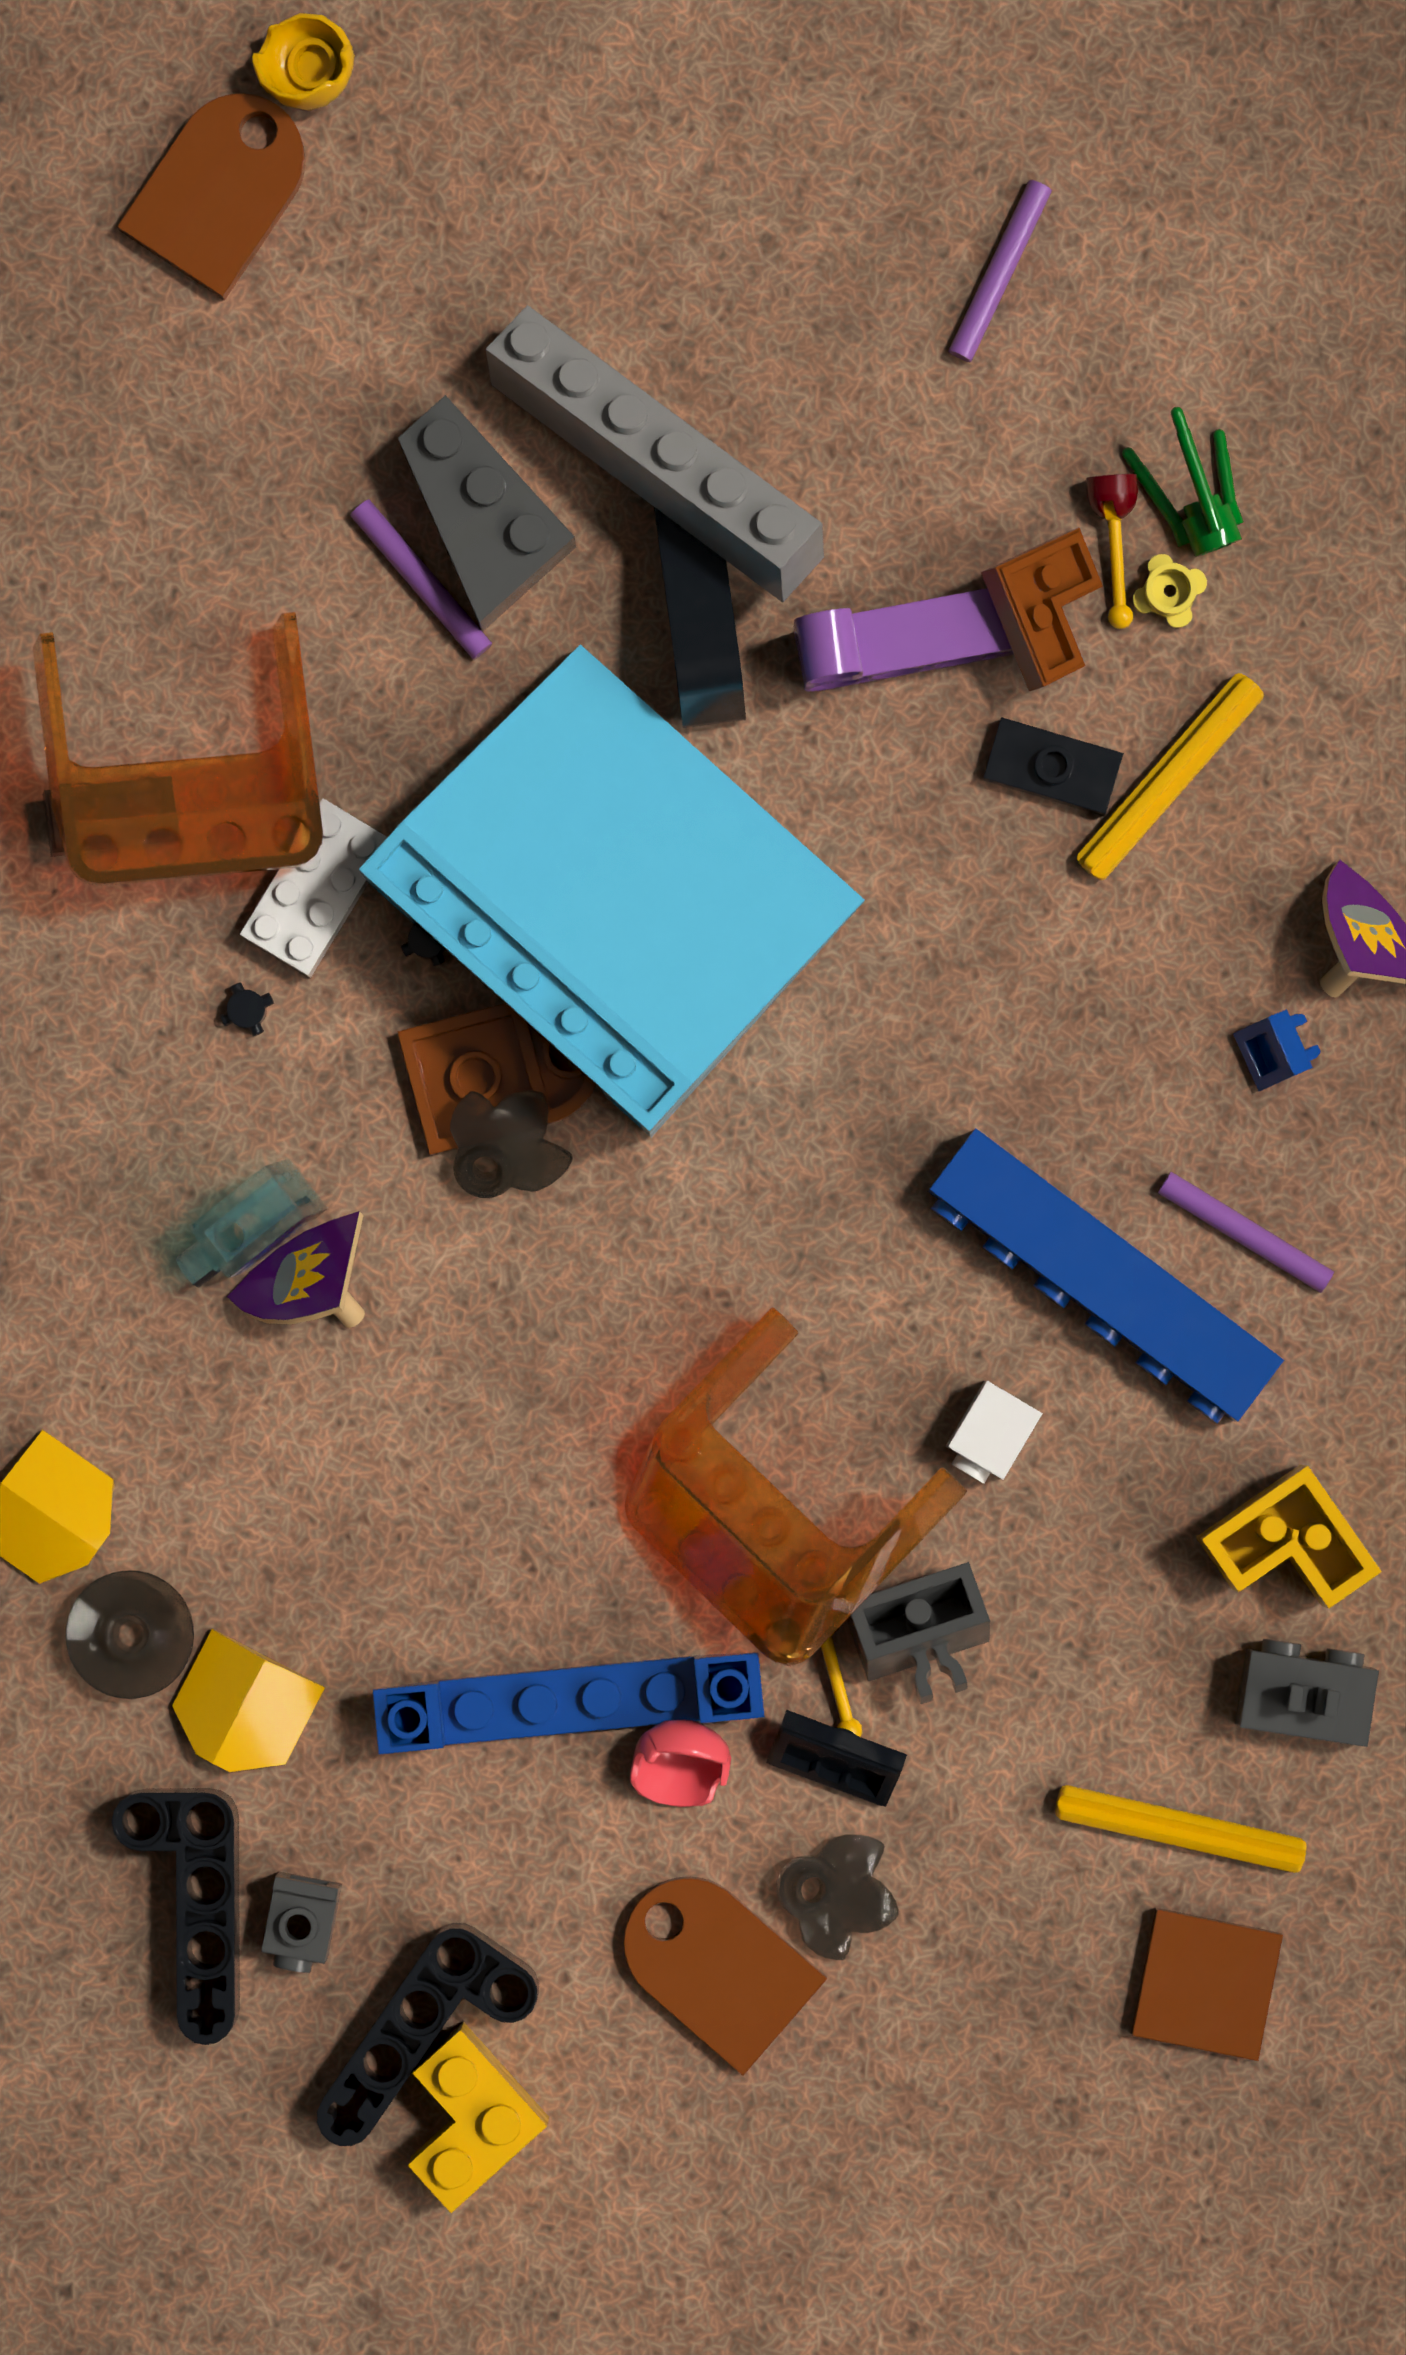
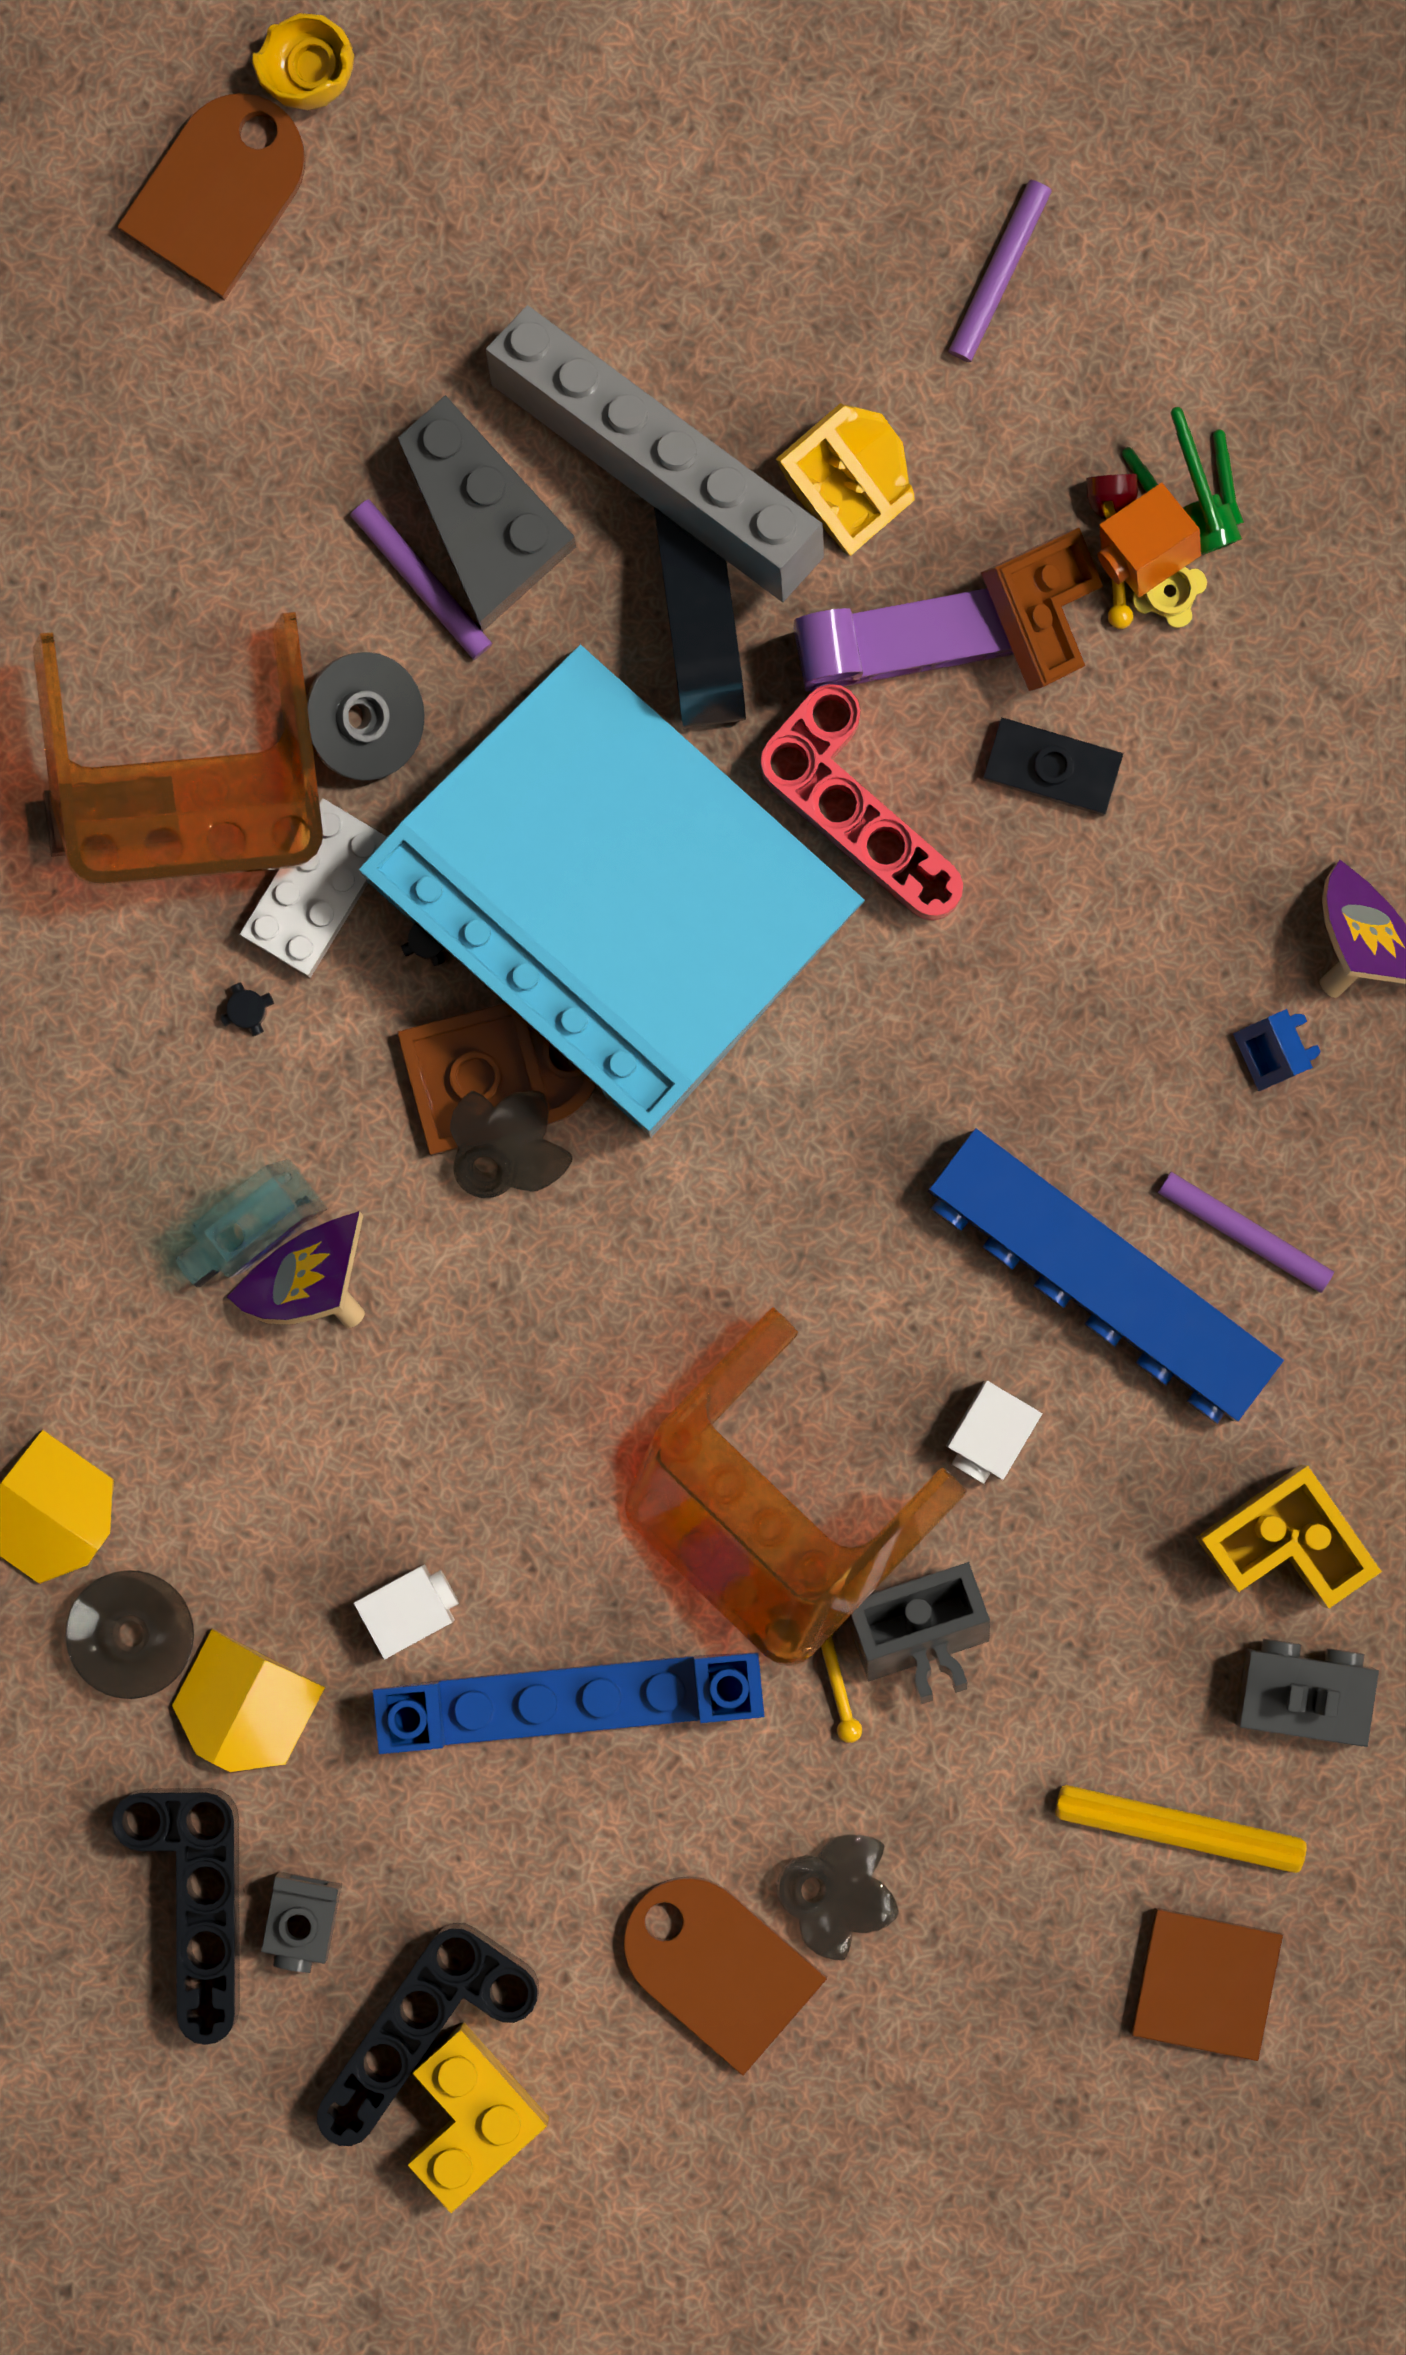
(390, 712): none -> dark grey dish
(407, 1610): none -> white brick
(680, 1764): coral hair -> none
(836, 1758): black plate -> none
(849, 474): none -> yellow slope
(870, 814): none -> coral beam
(1148, 541): none -> orange brick
(1170, 776): yellow axle -> none

